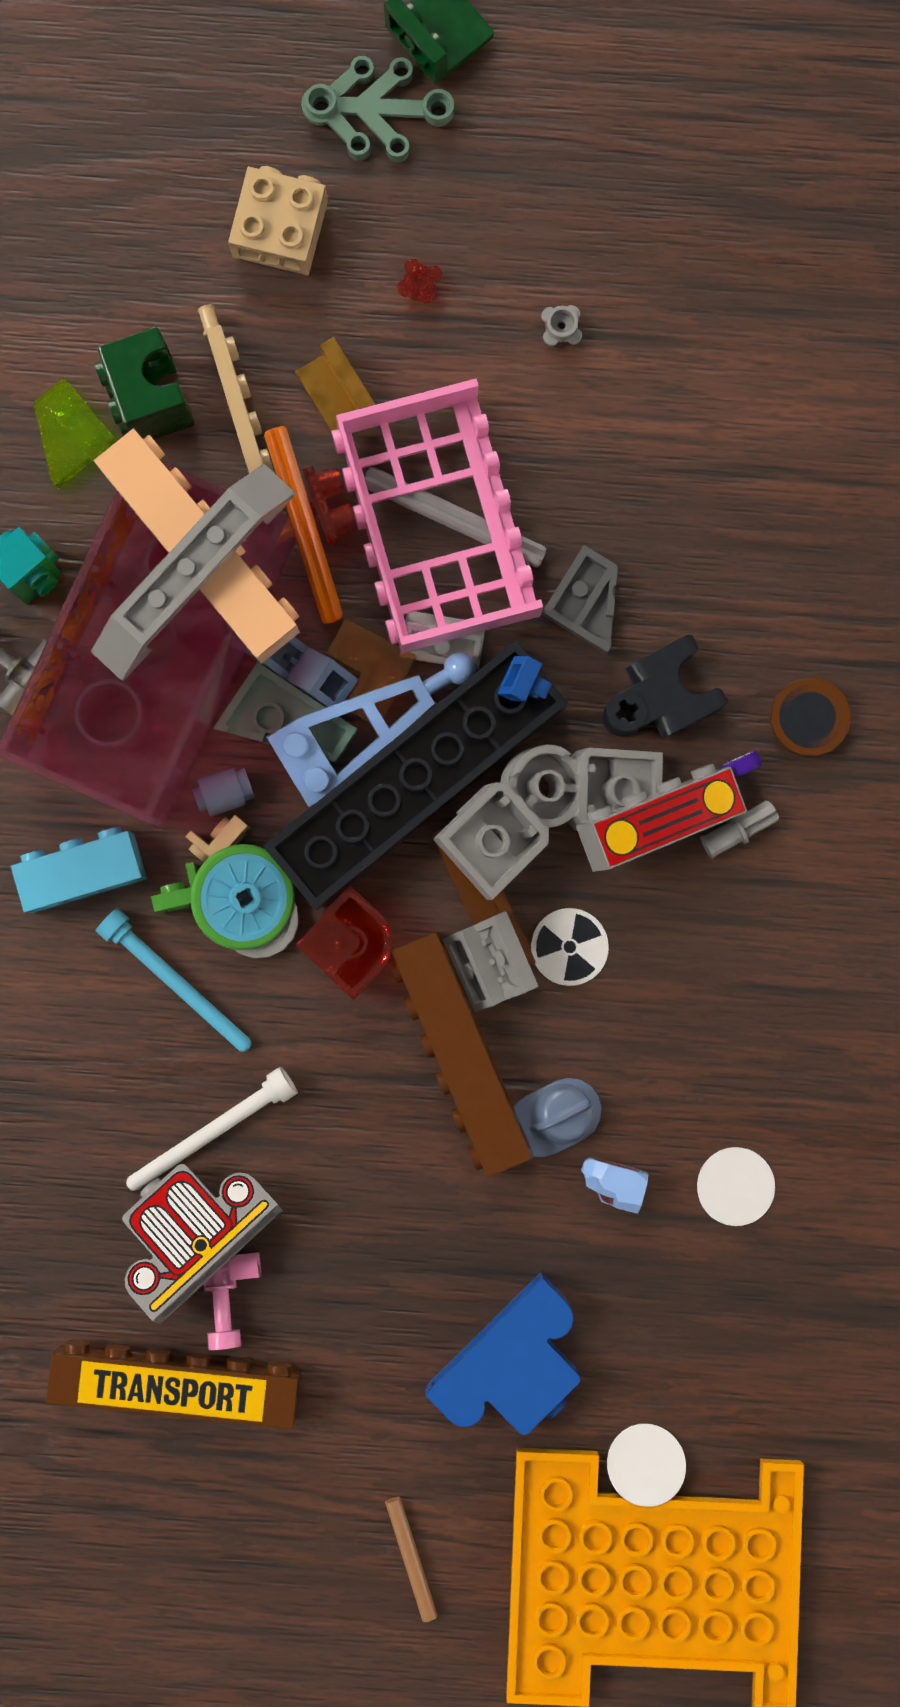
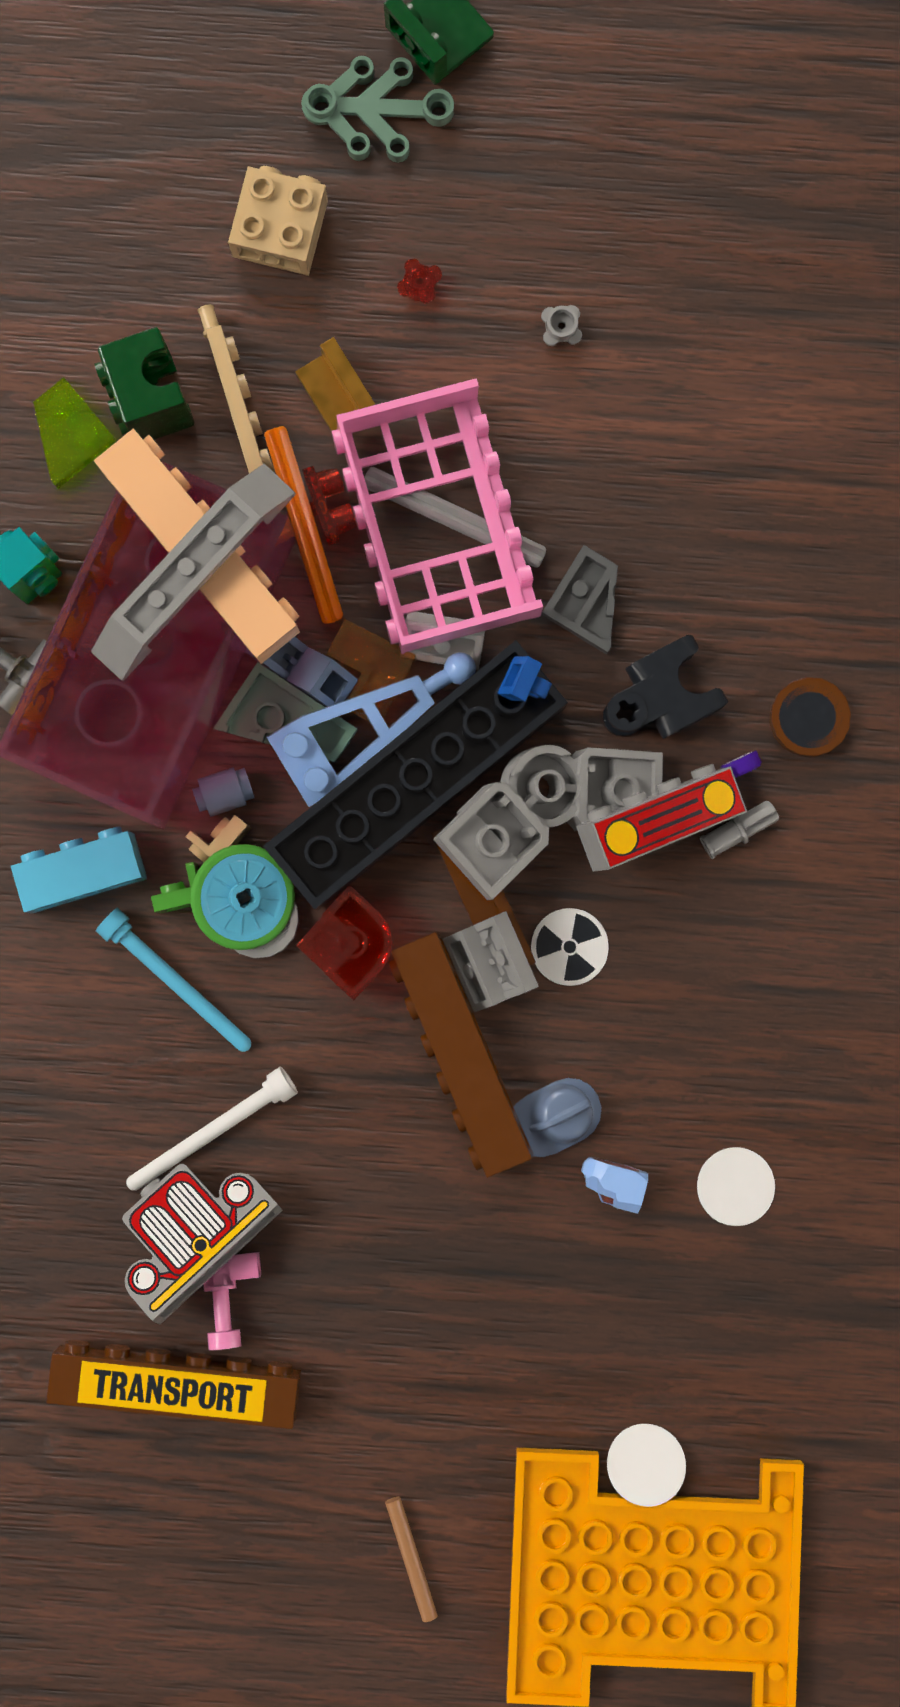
(512, 1364): blue brick -> none

